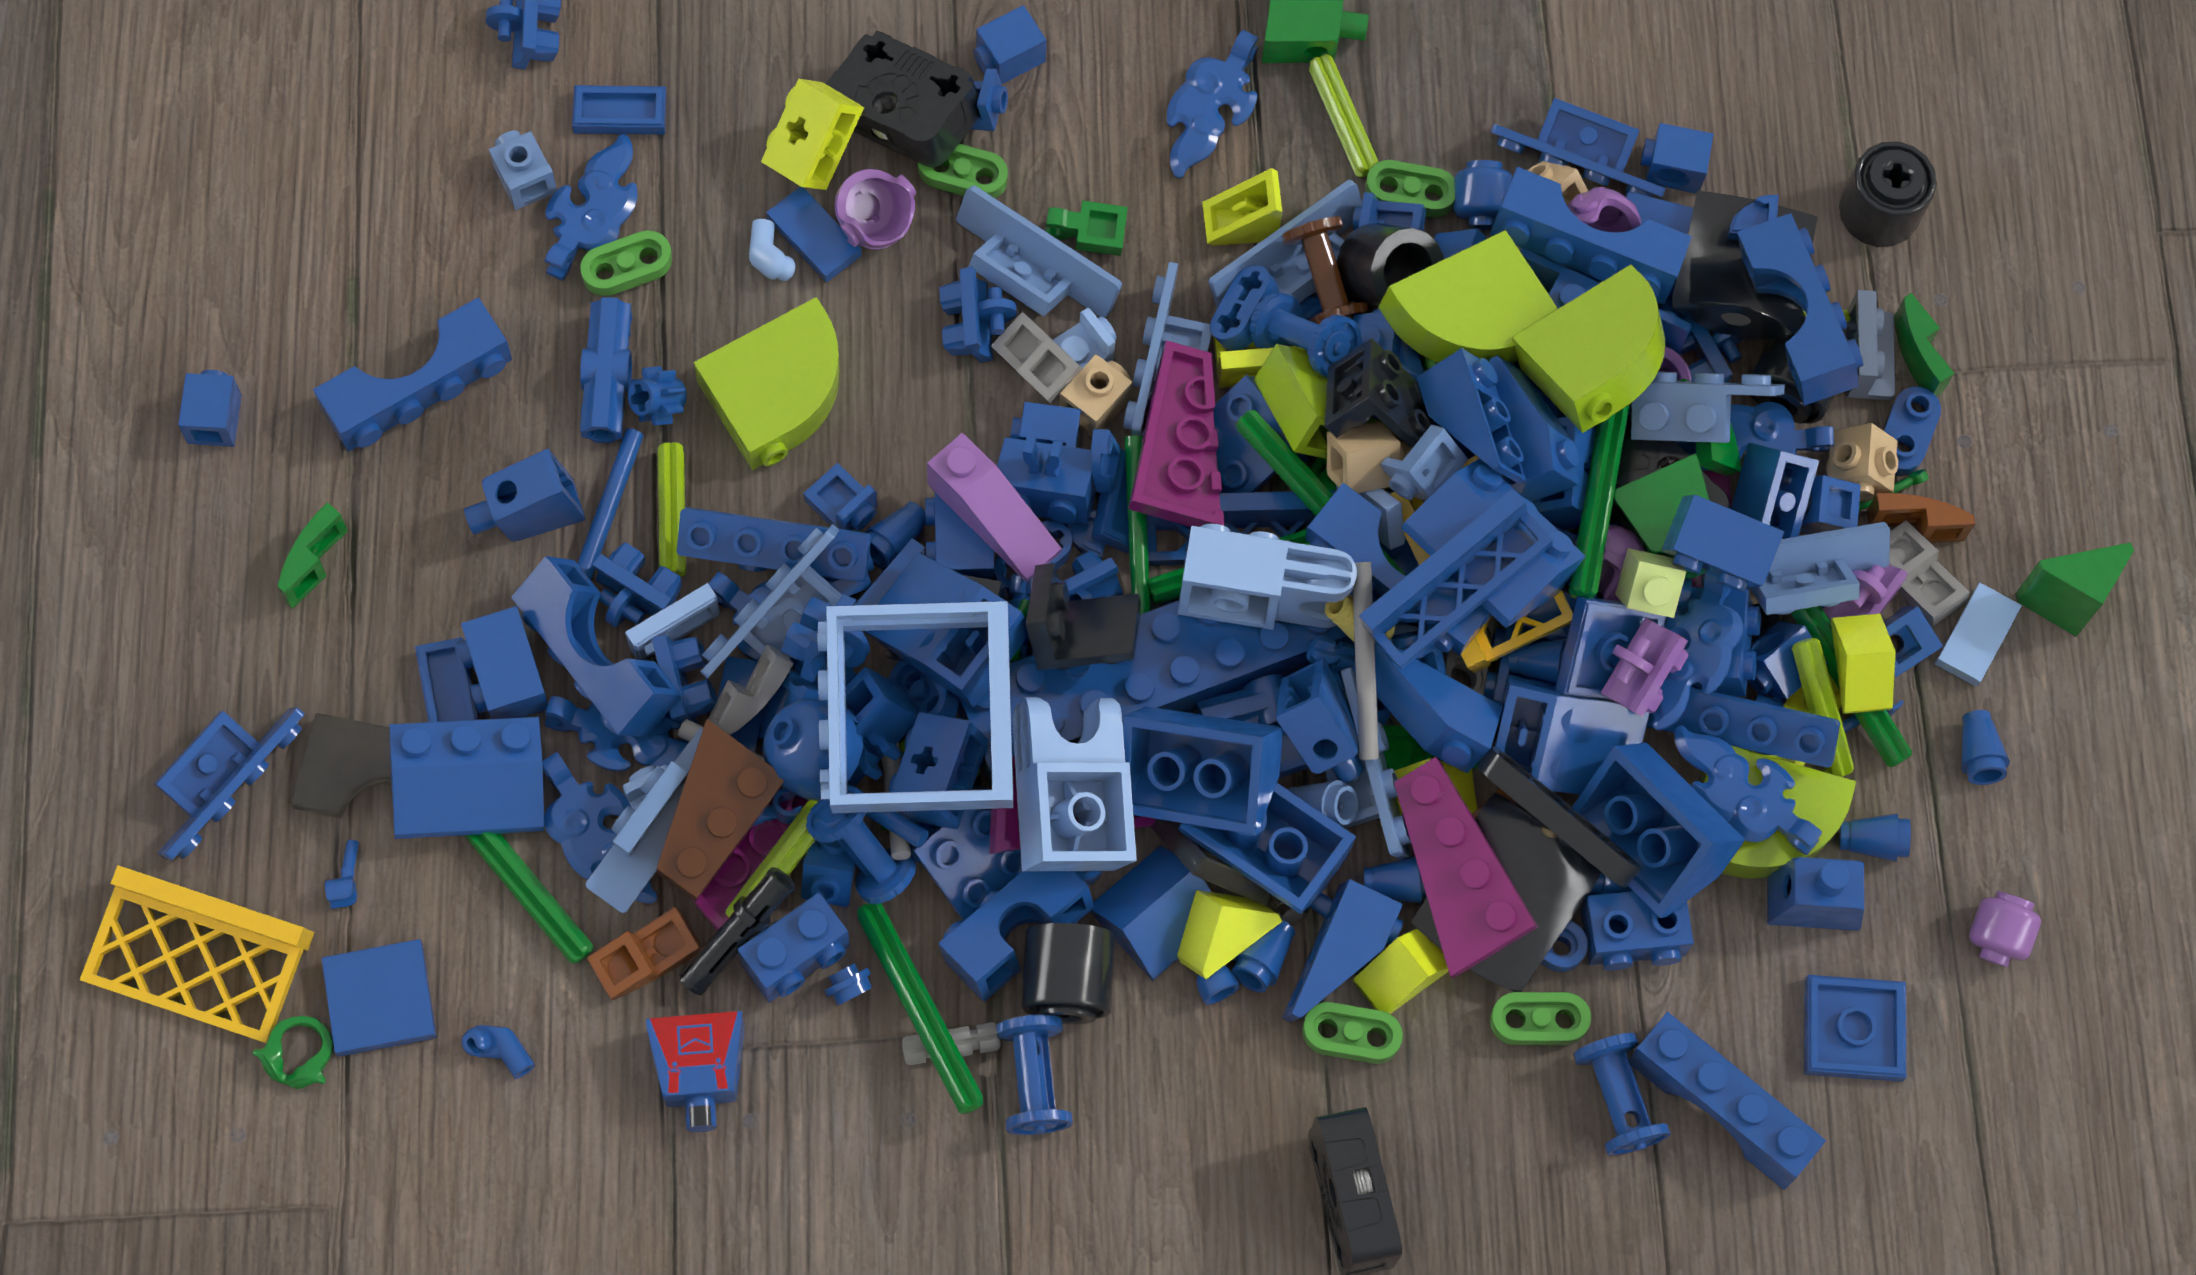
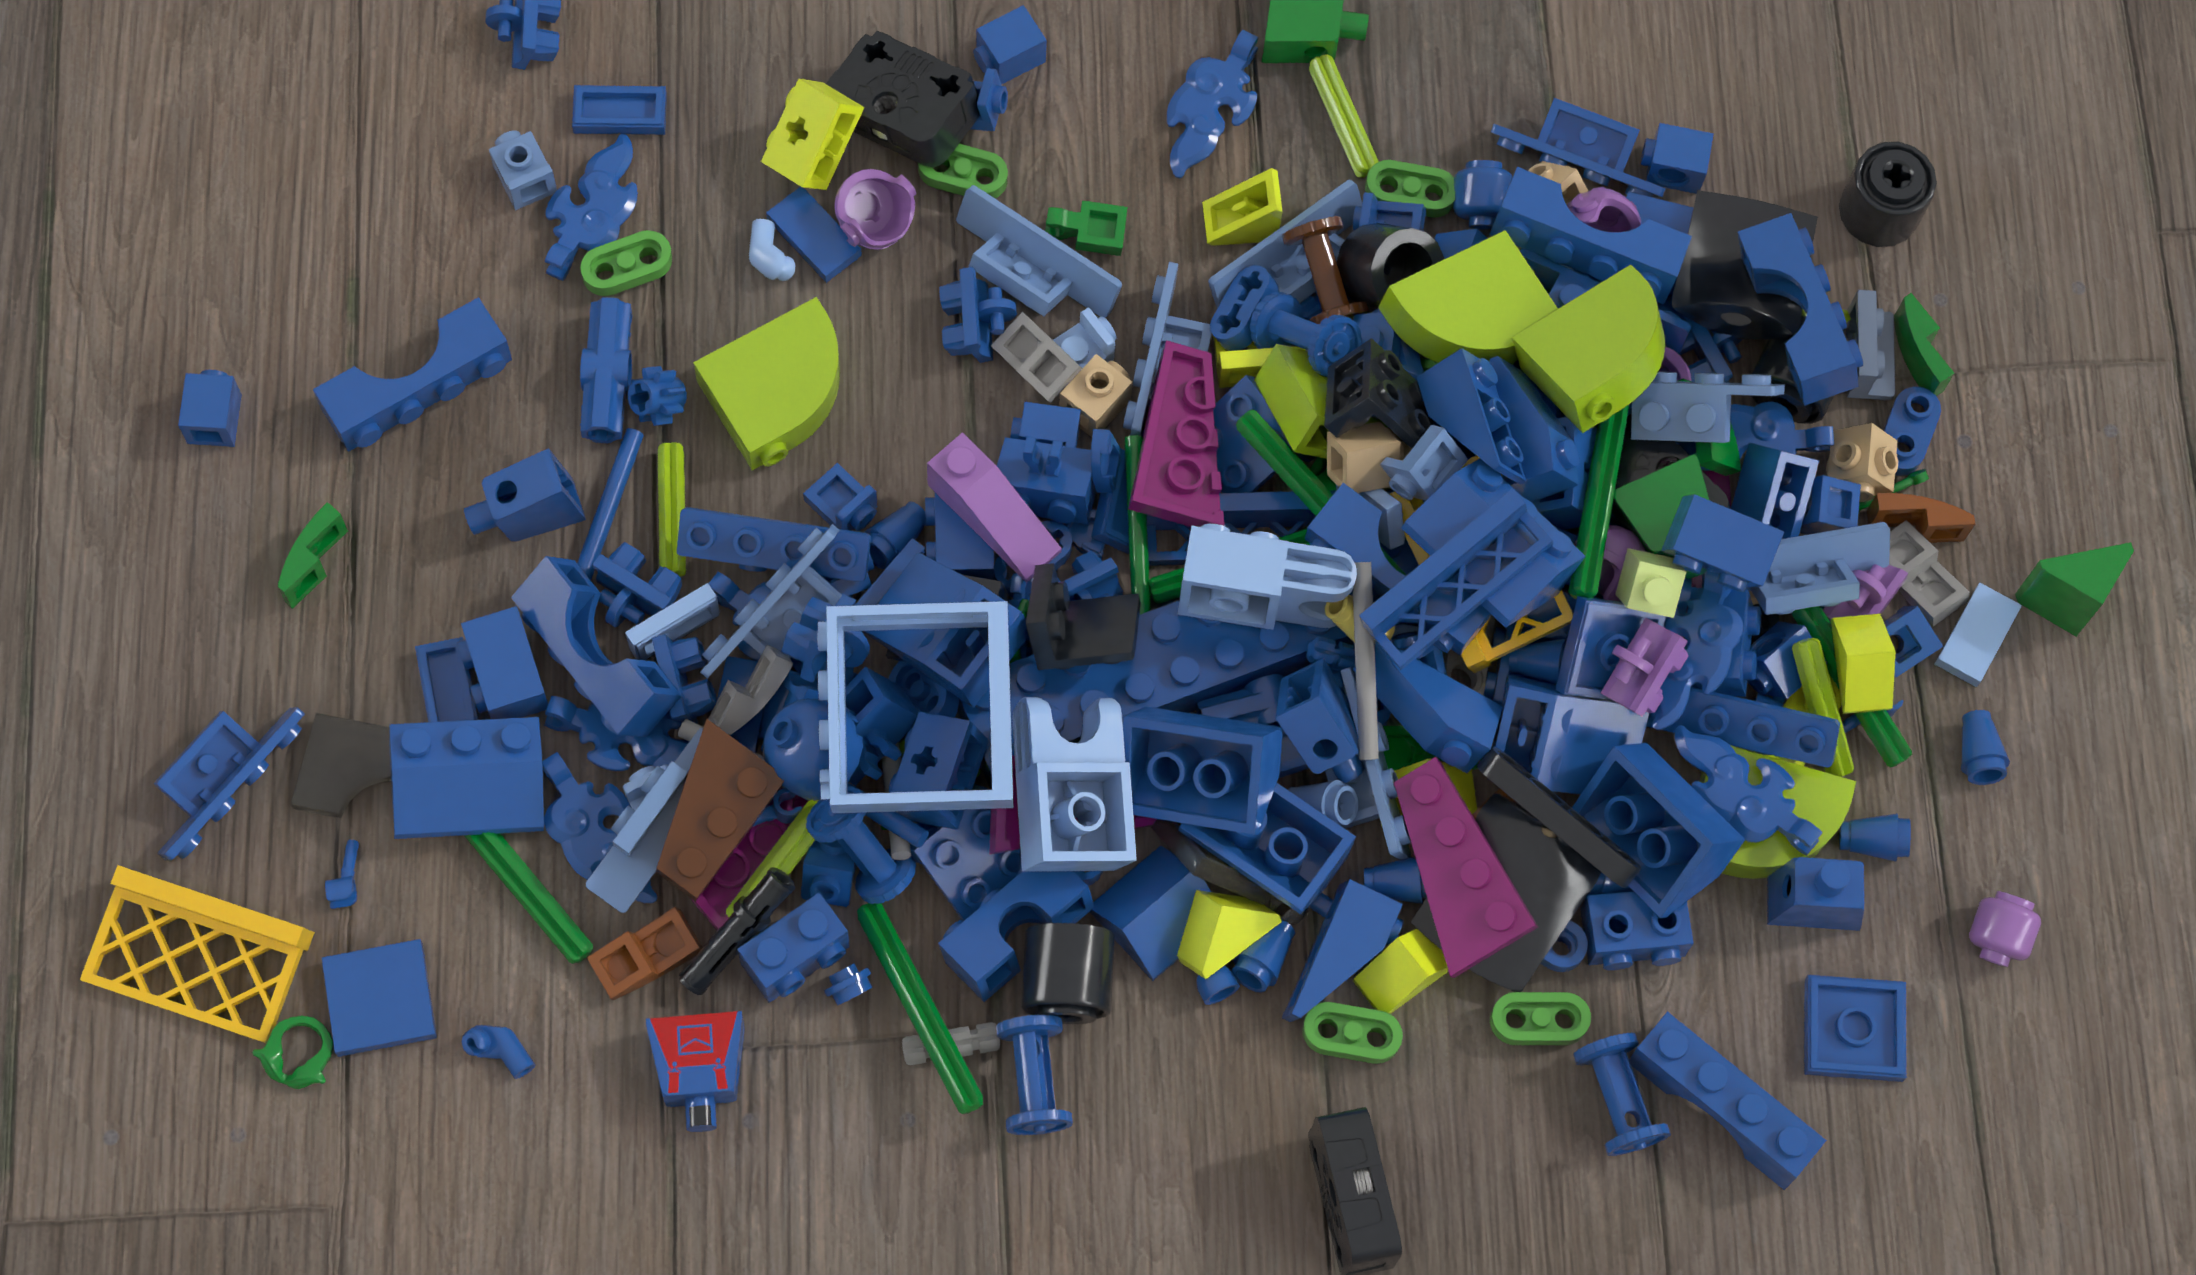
(1755, 213): blue tile -> none

